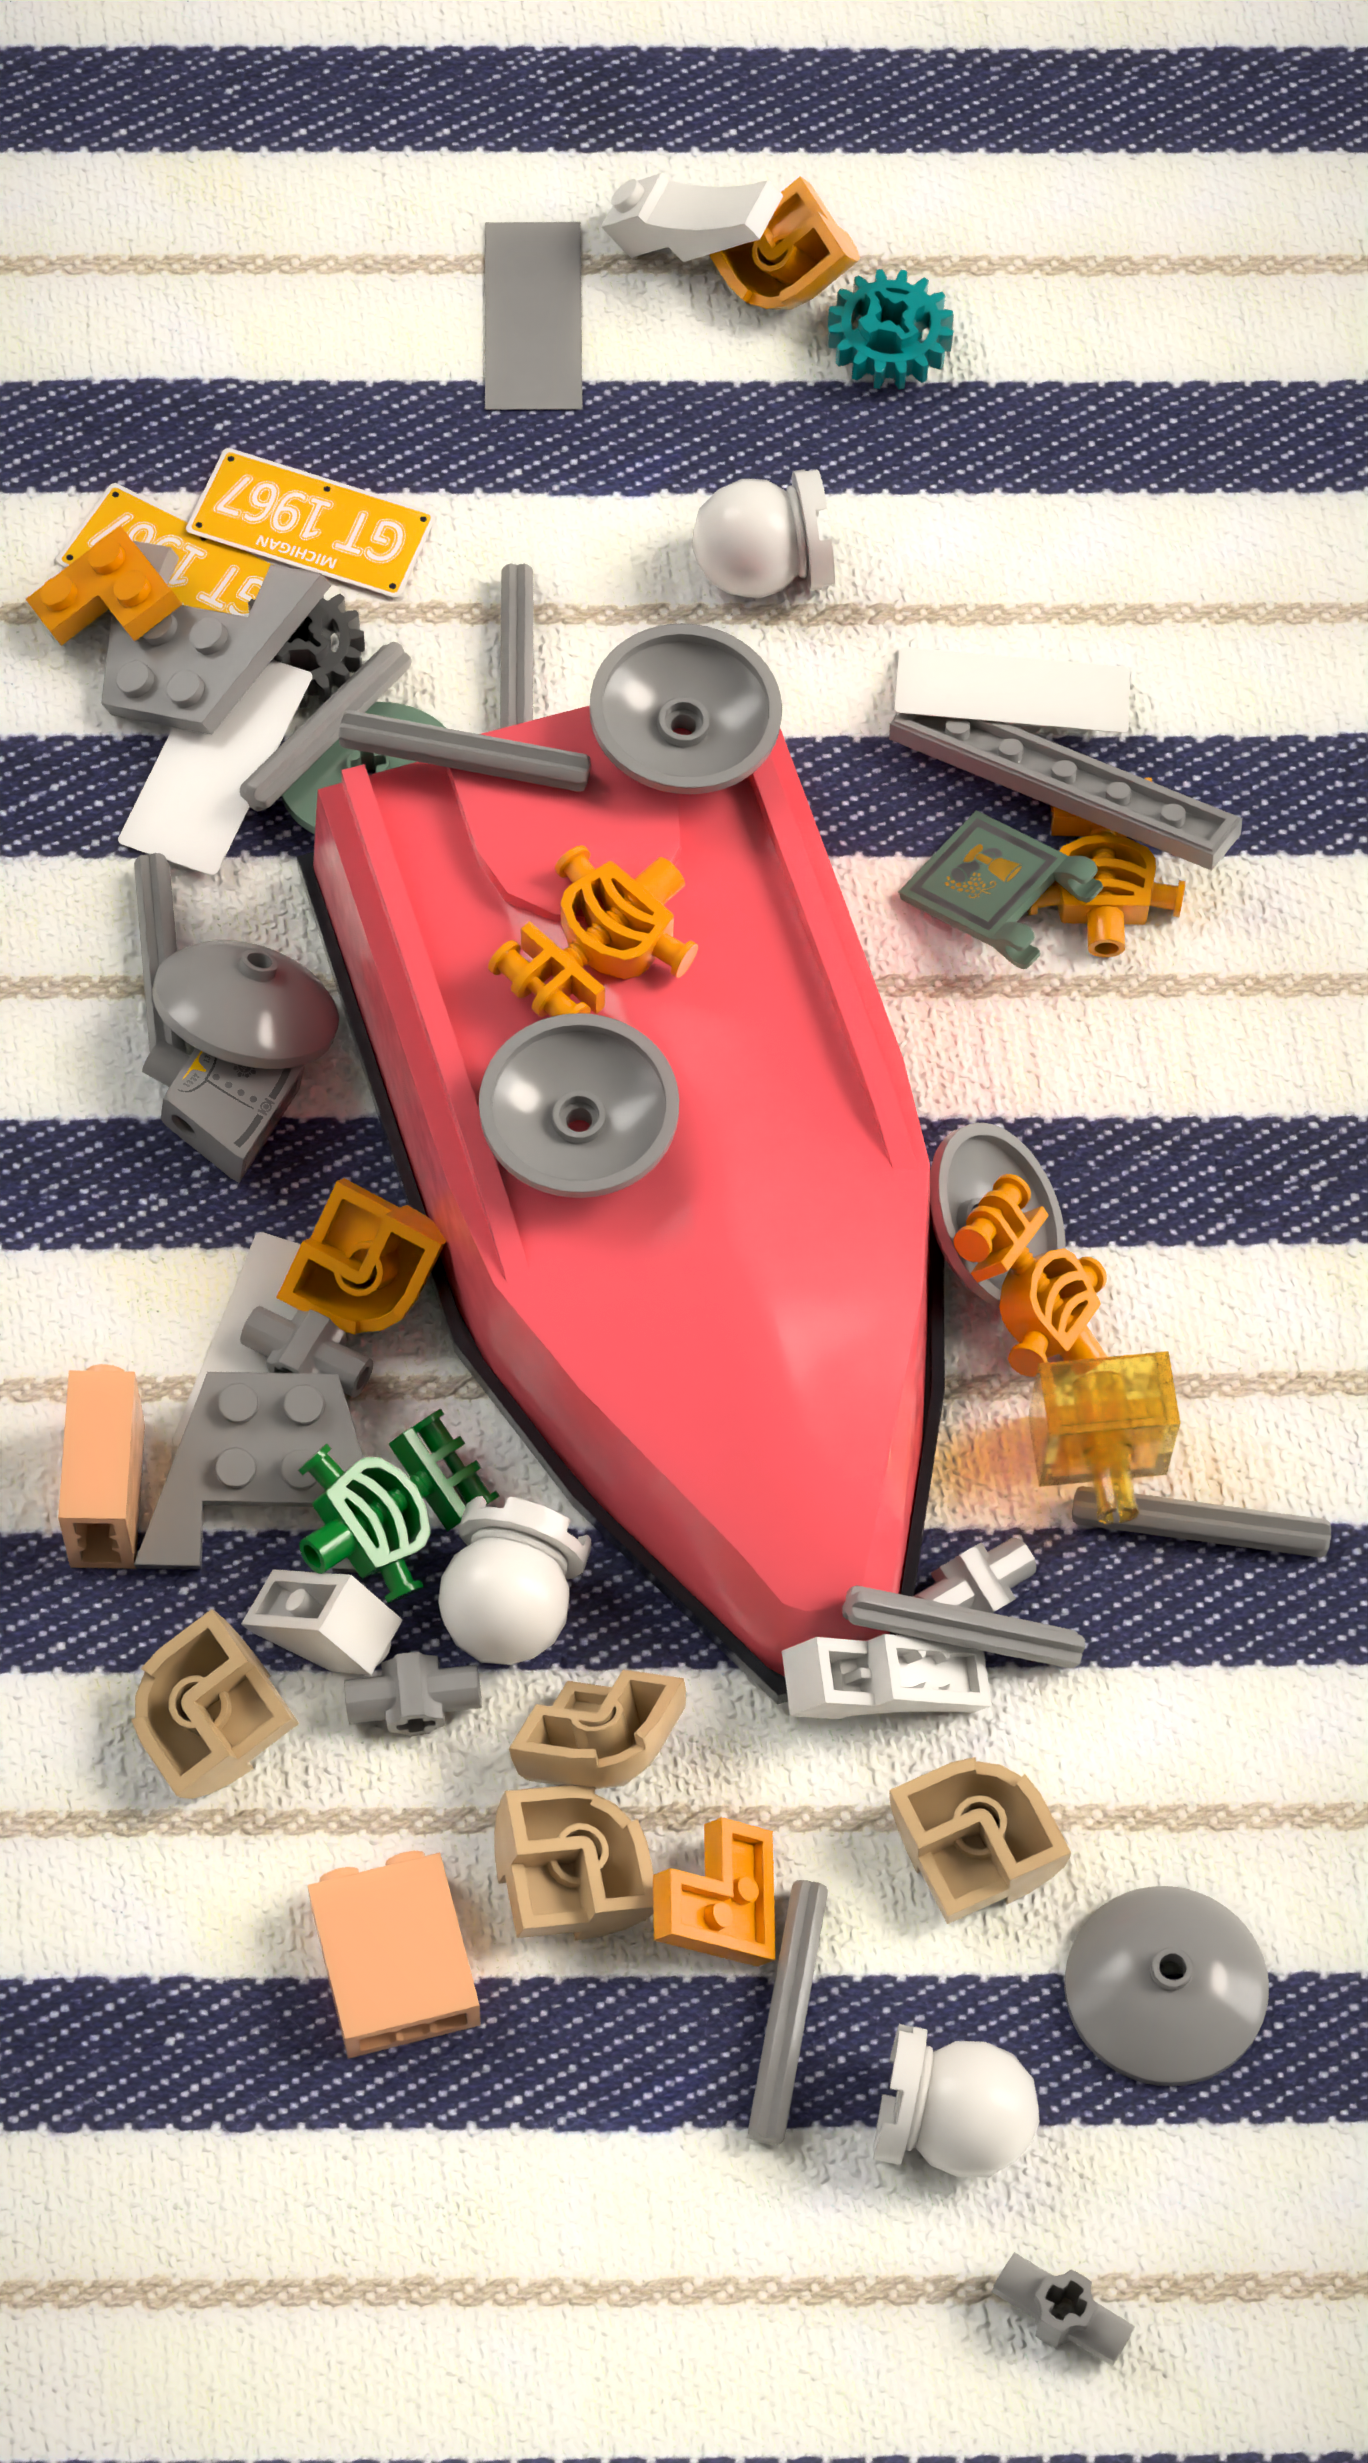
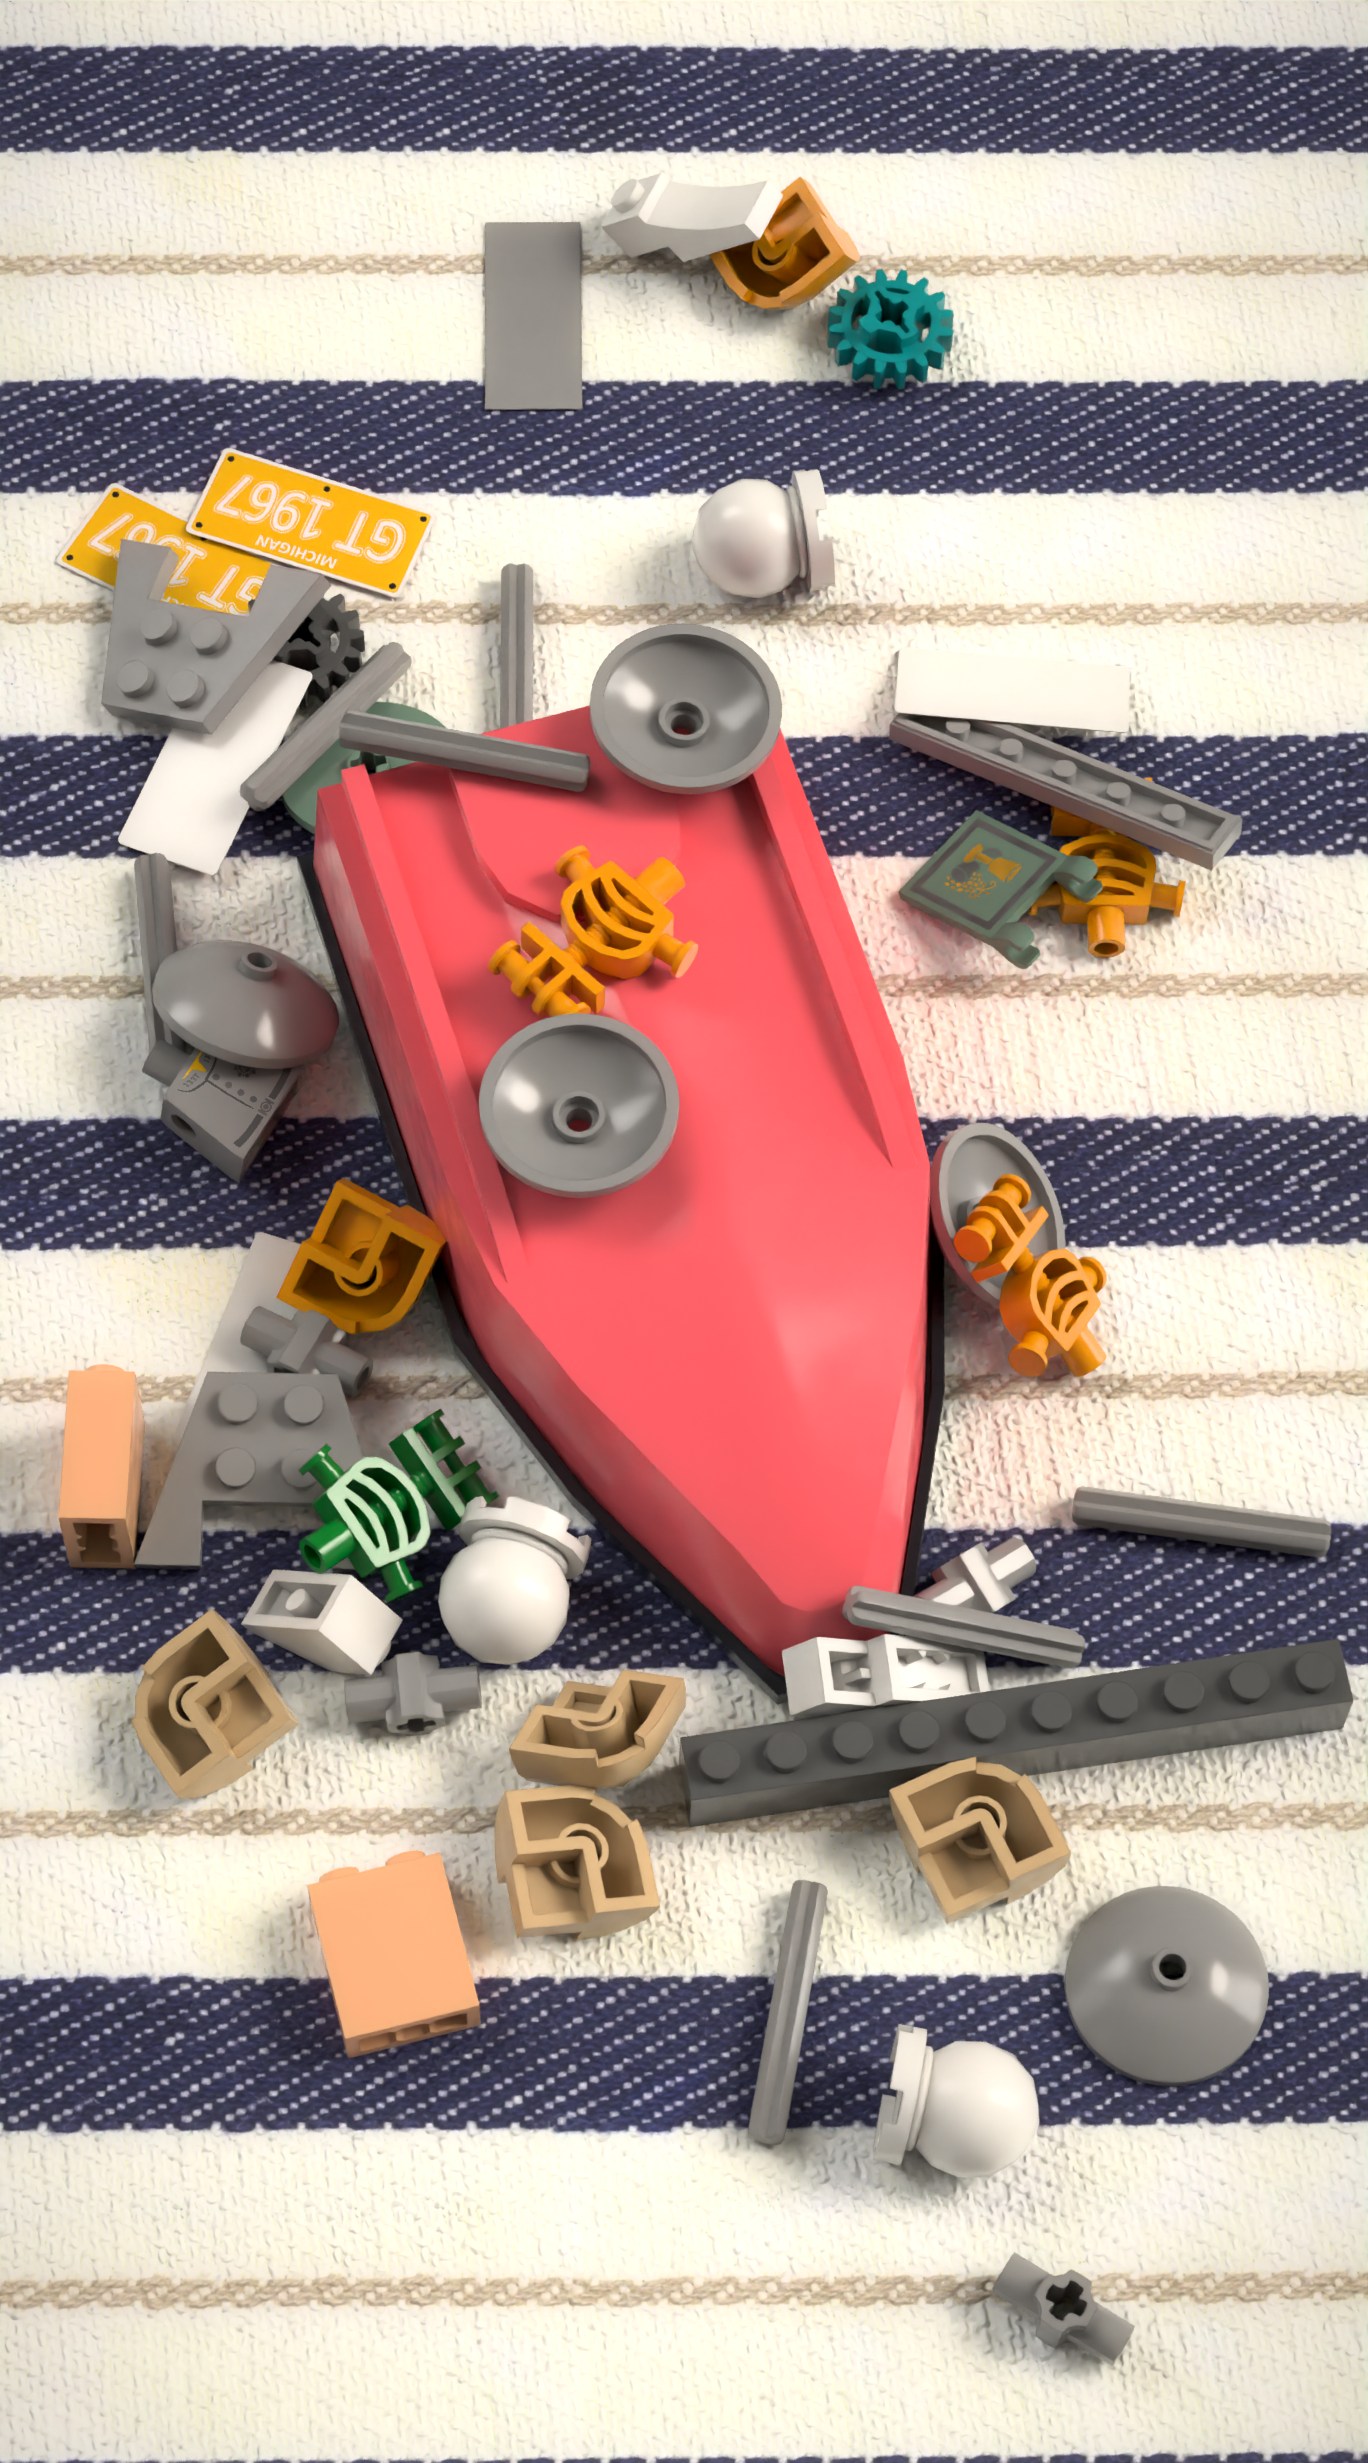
(104, 578): light orange plate -> none
(729, 1908): light orange plate -> none
(1021, 1727): none -> dark grey brick
(1104, 1425): clear yellow brick -> none

